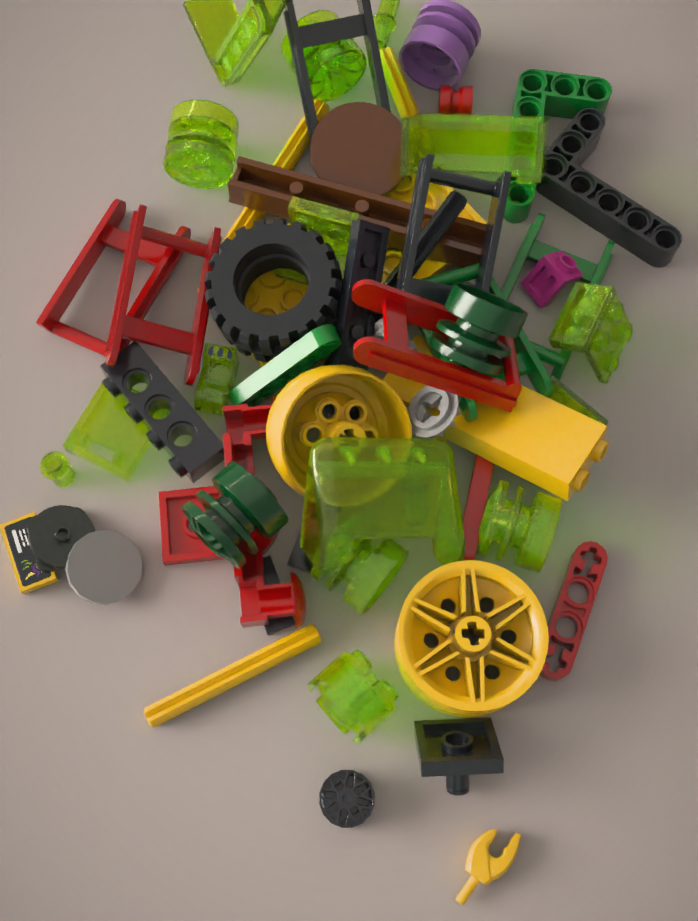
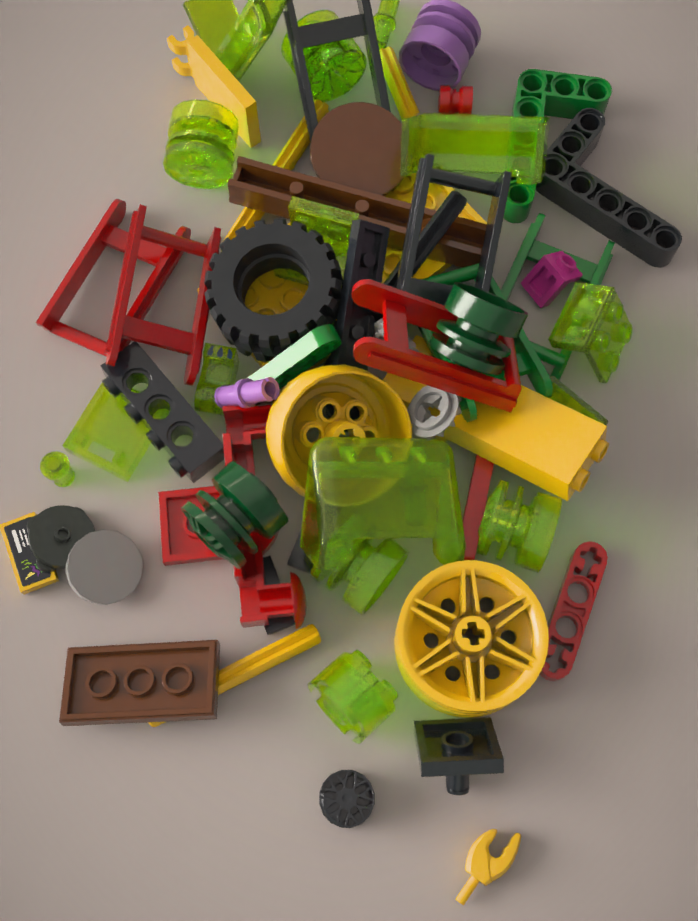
(141, 683): none -> reddish brown tile
(216, 82): none -> yellow tile
(247, 392): none -> medium lavender pin

